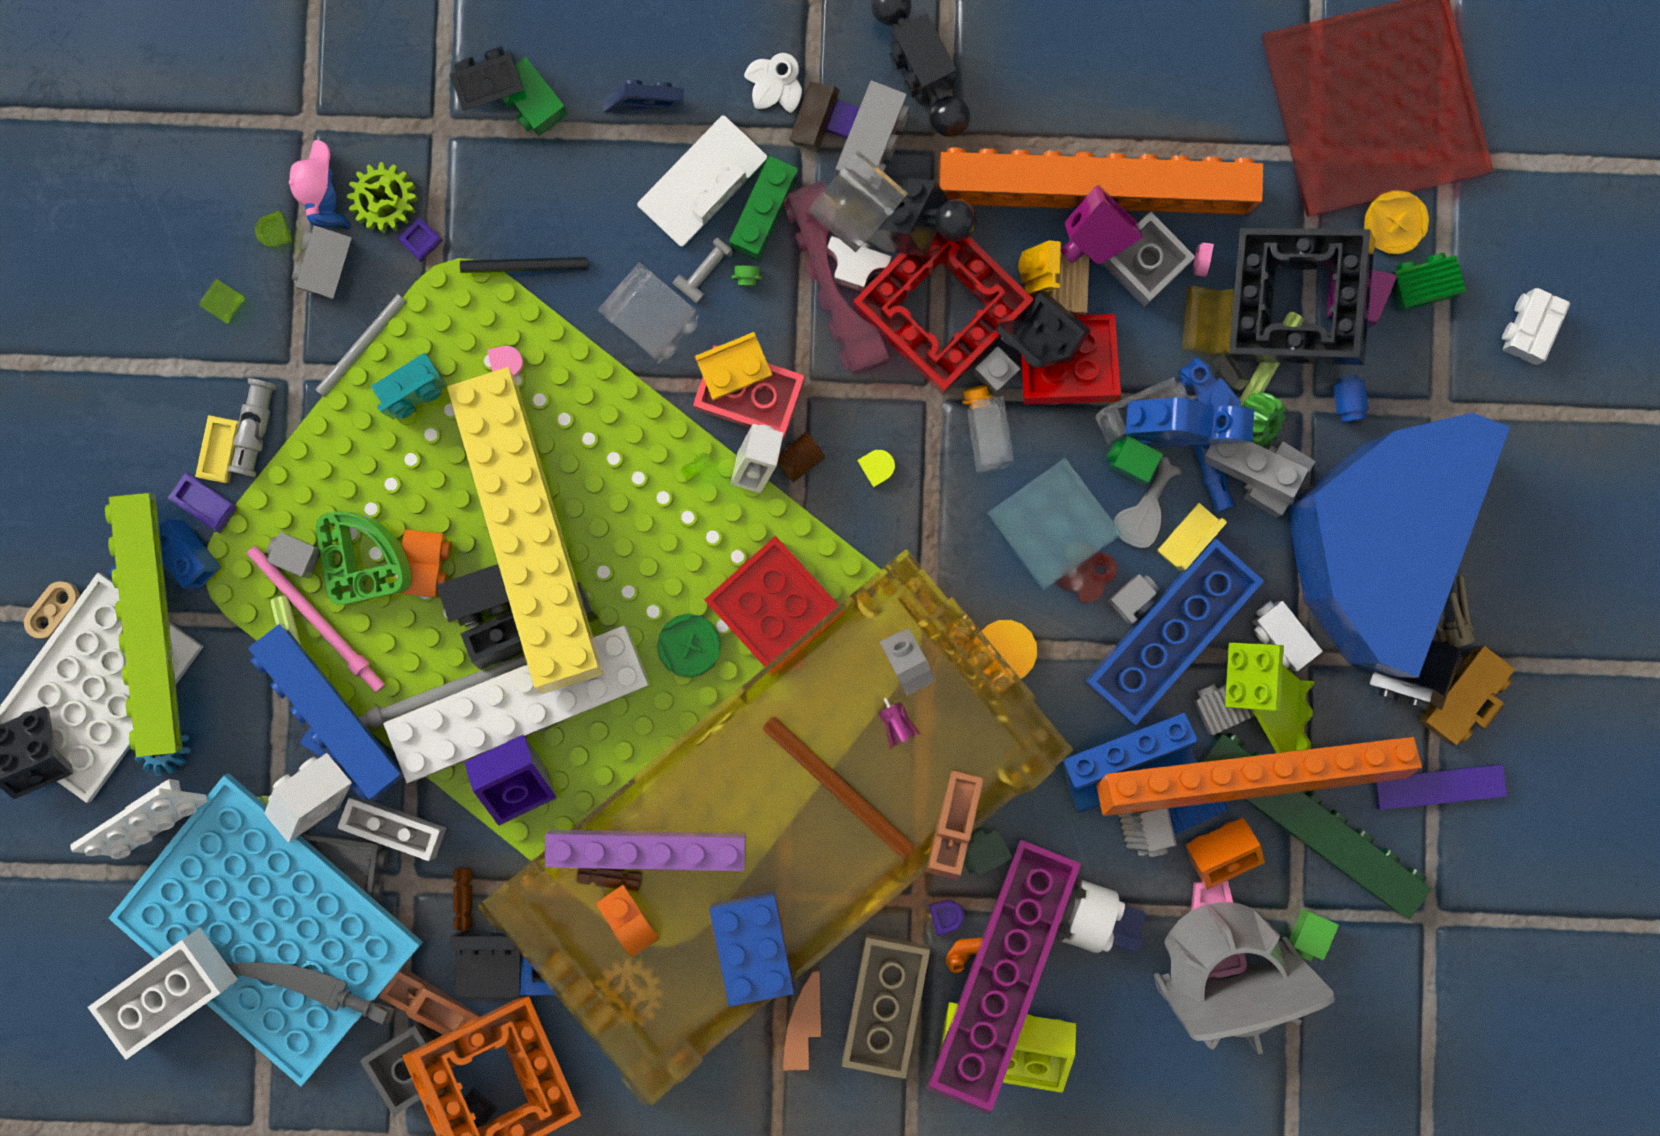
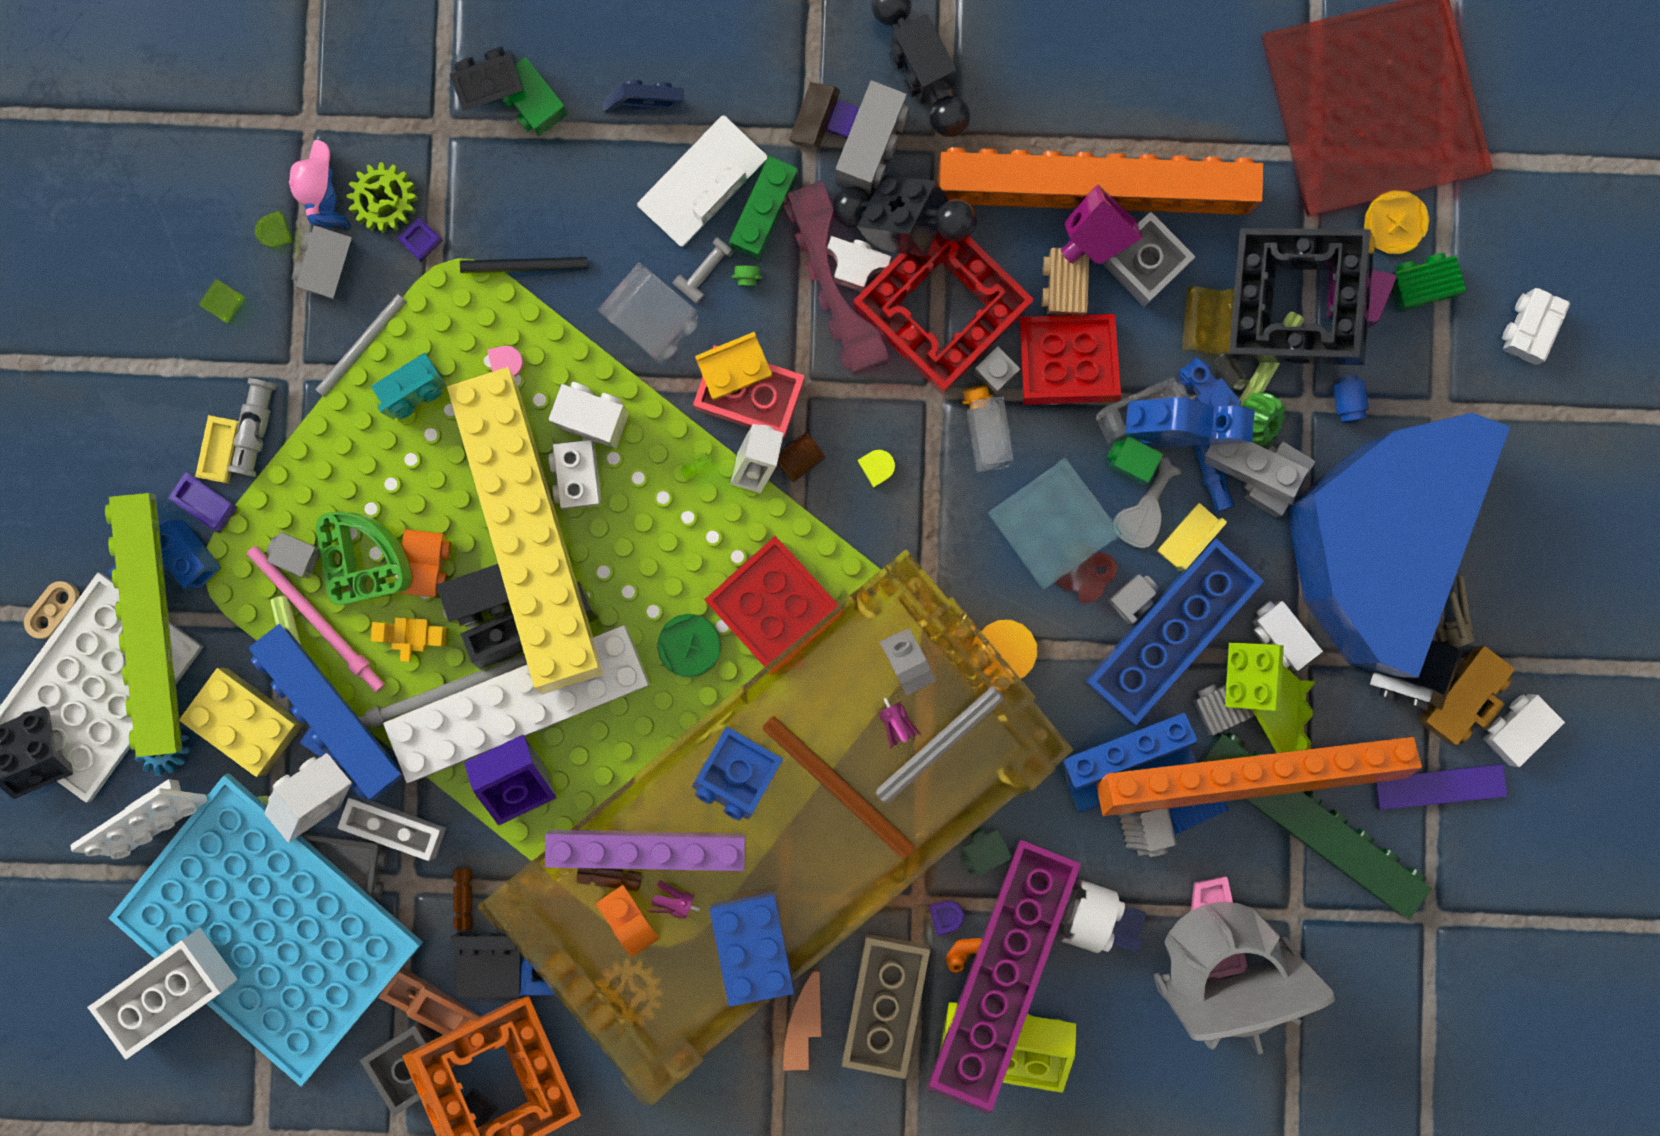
(241, 722): none -> light yellow brick
(314, 985): dark grey sword -> none
(409, 635): none -> yellow piece
(576, 475): none -> white brick
(588, 415): none -> white brick
(676, 907): none -> flat silver piece
(736, 774): none -> blue plate
(772, 86): white plate -> none
(857, 201): clear panel -> none
(940, 744): none -> light grey axle
(954, 825): nougat slope -> none
(1039, 267): yellow plate -> none
(1045, 334): black bracket -> none
(1202, 259): bright pink tile -> none
(1225, 853): orange brick -> none
(1312, 935): bright green brick -> none
(1522, 729): none -> white brick

